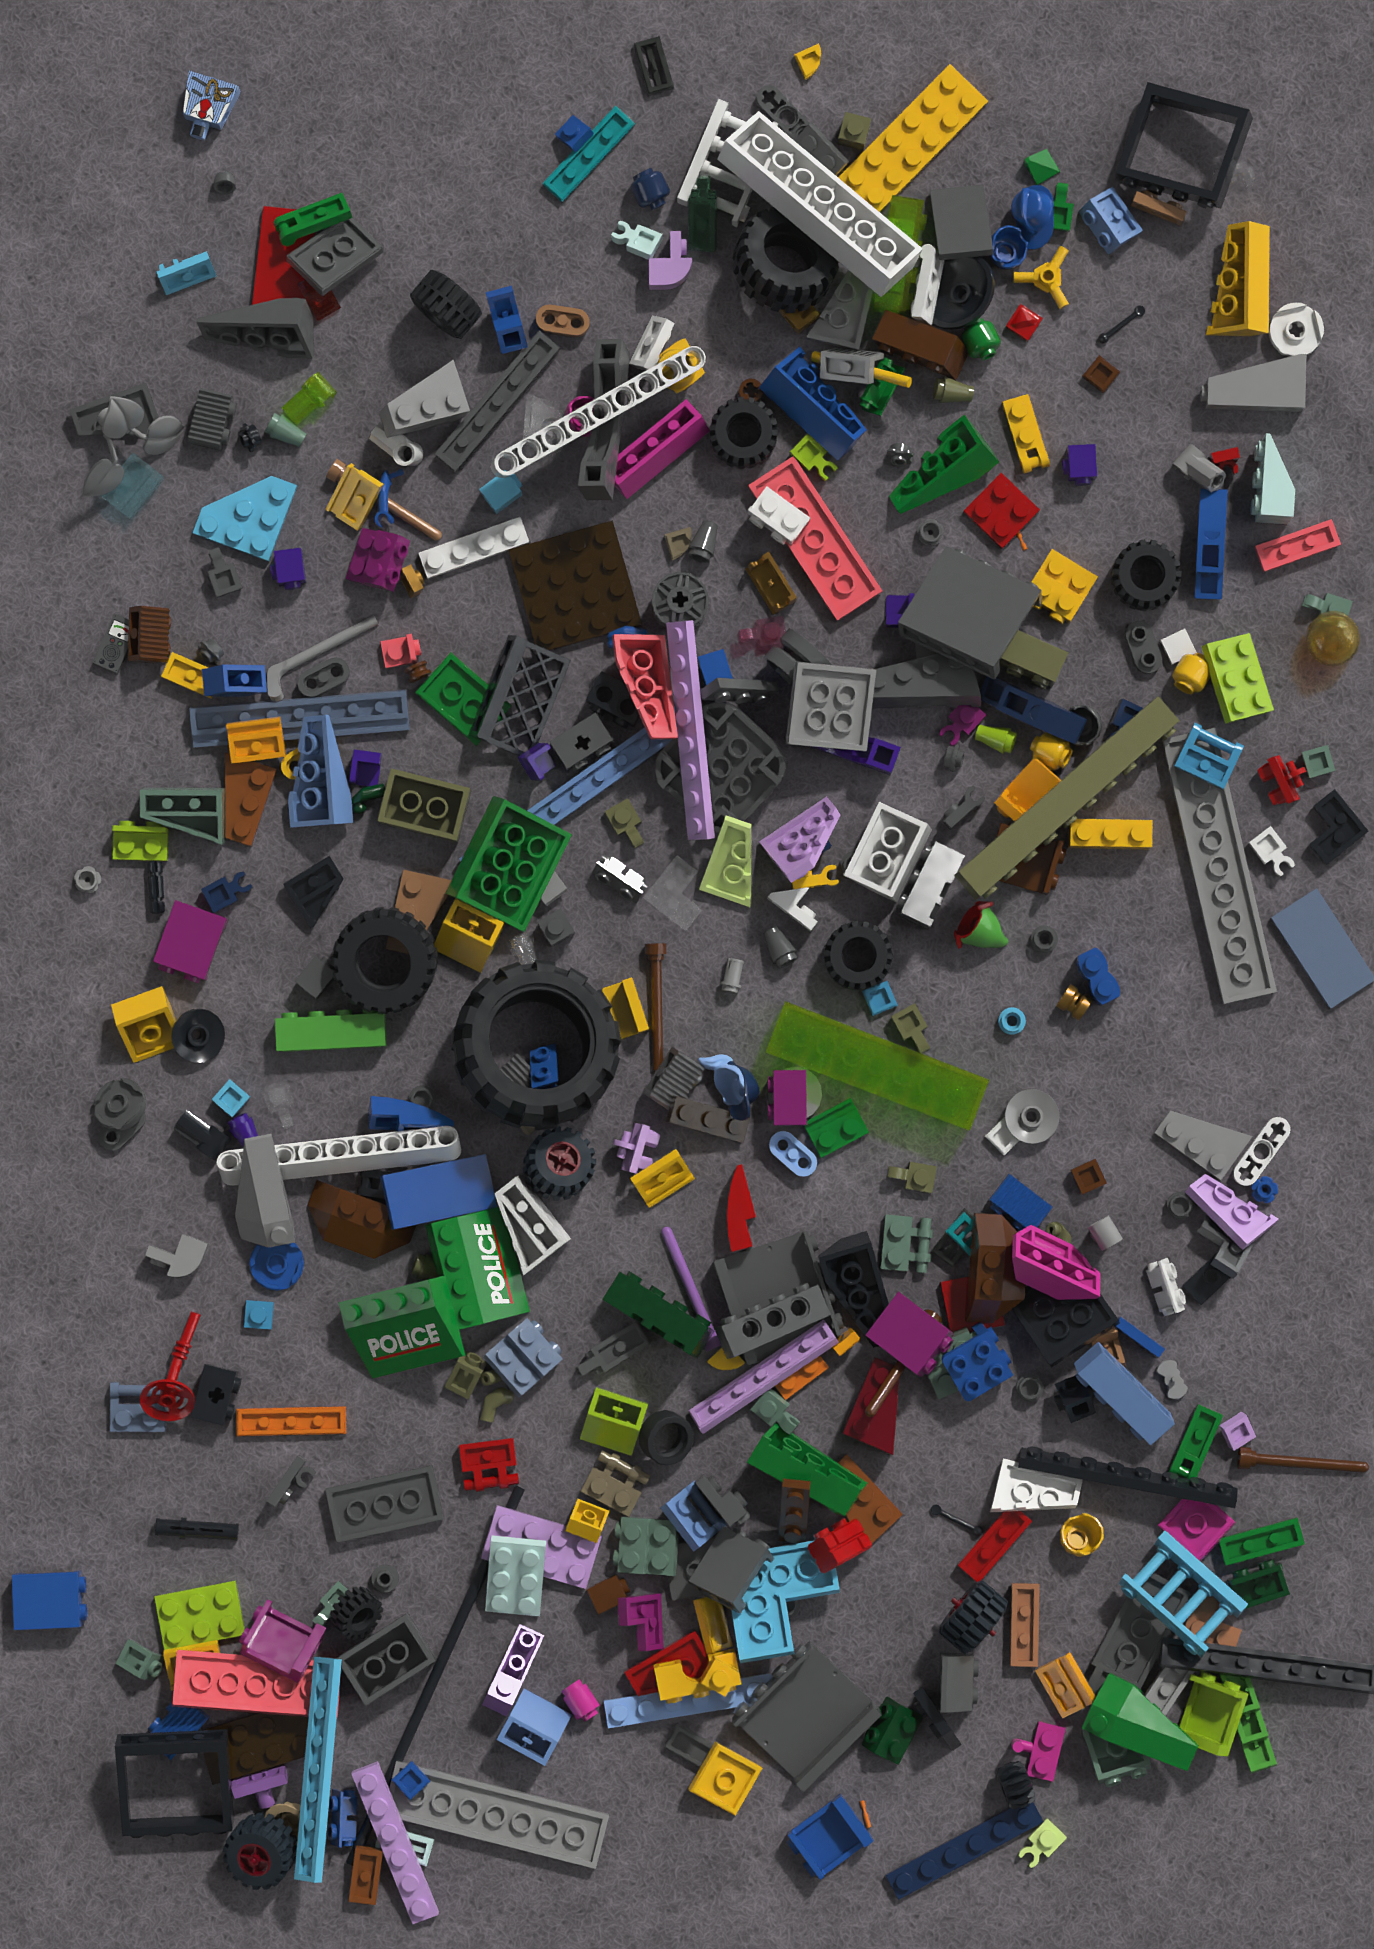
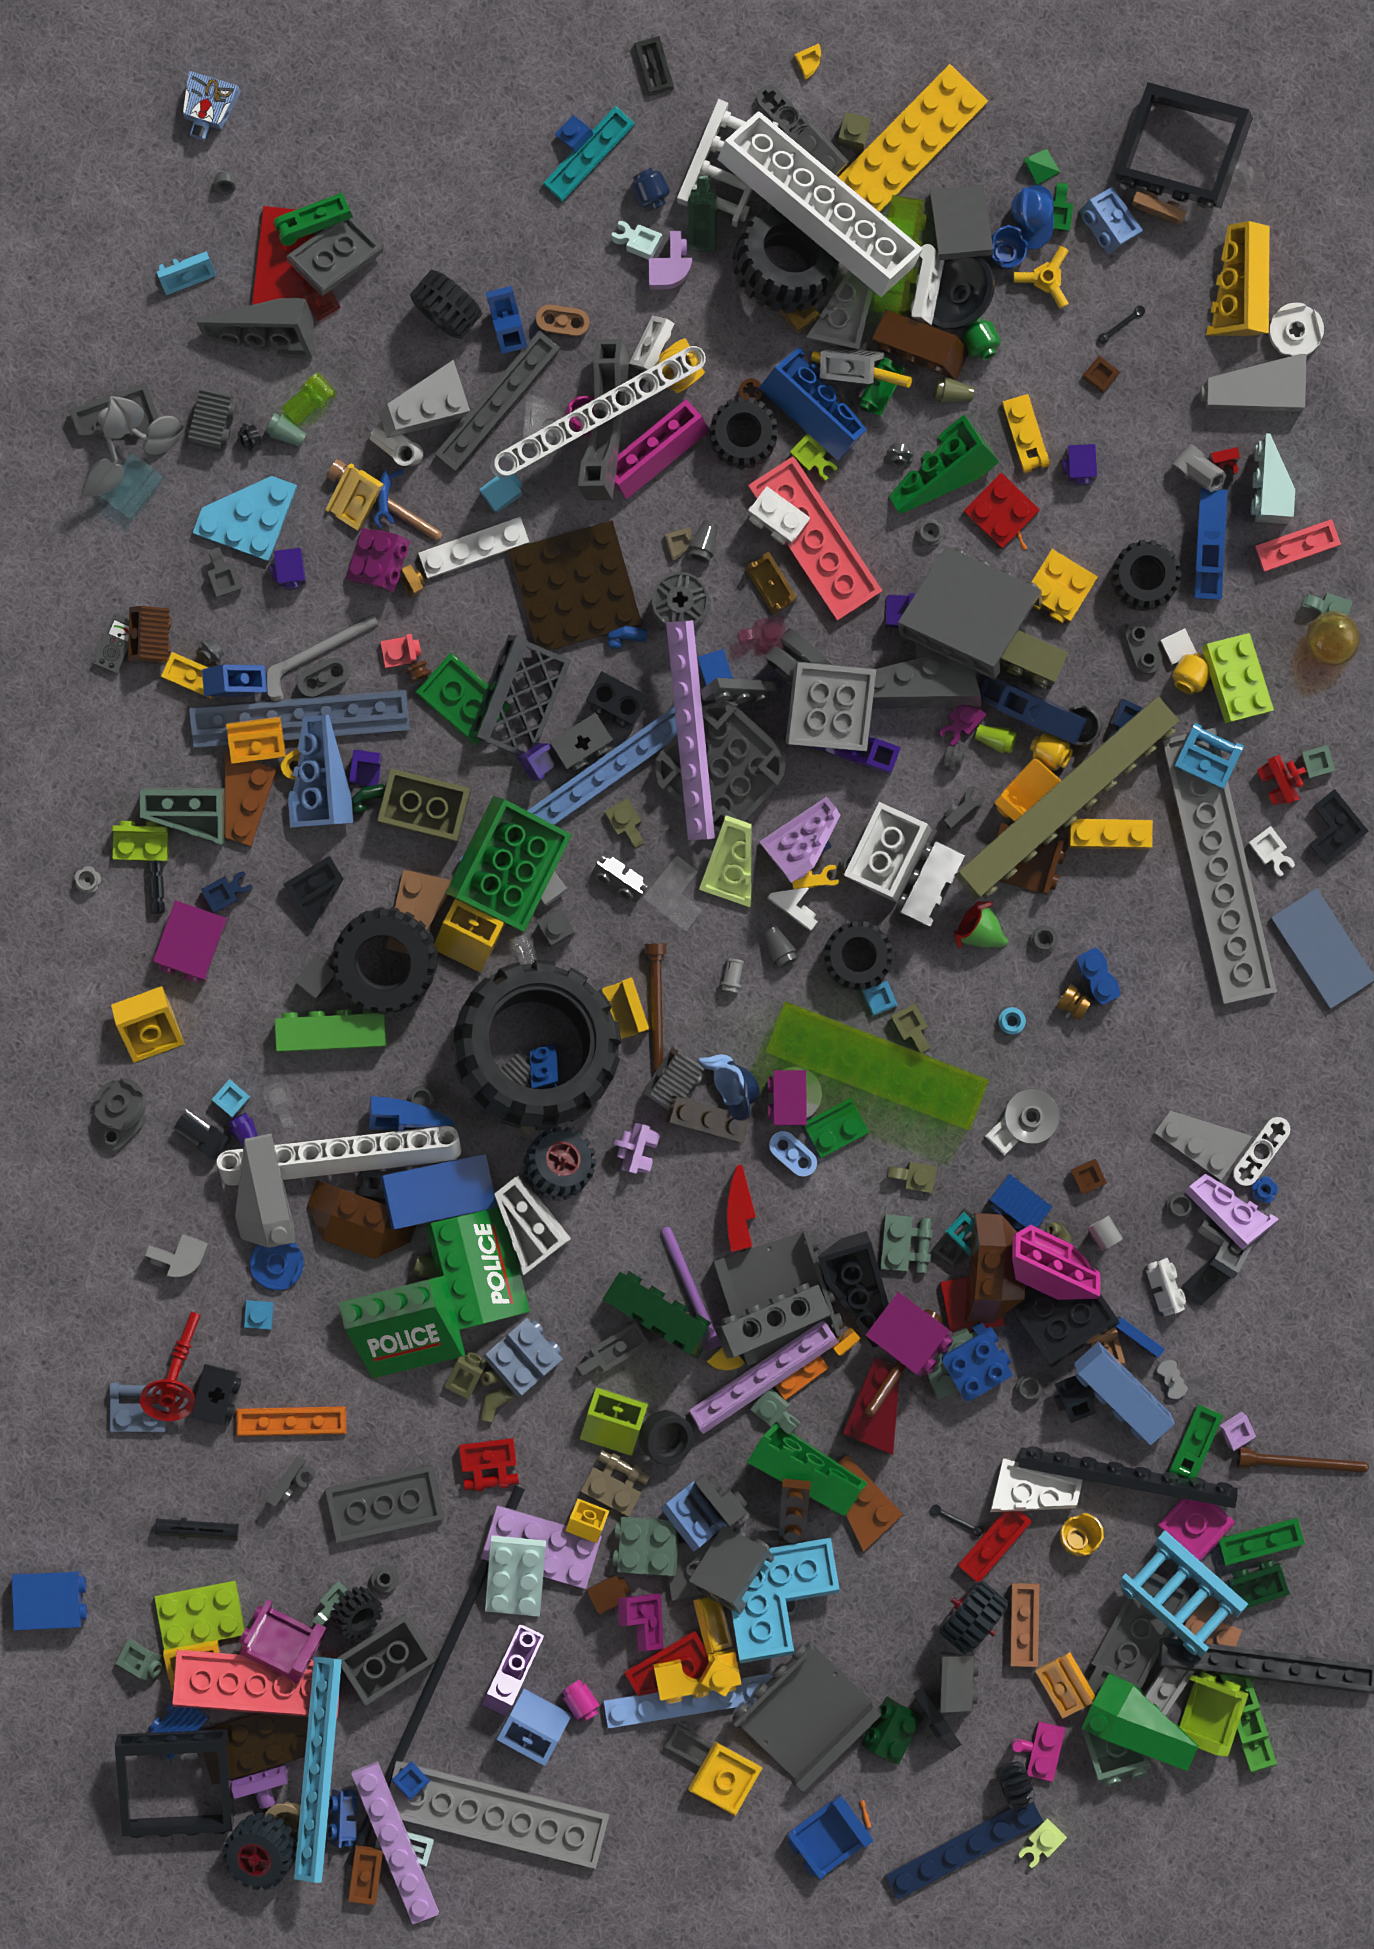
(210, 1039): black dish -> none
(647, 677): coral wedge -> none
(662, 1178): yellow plate -> none
(839, 1545): red brick -> none
(1024, 322): red tile -> none

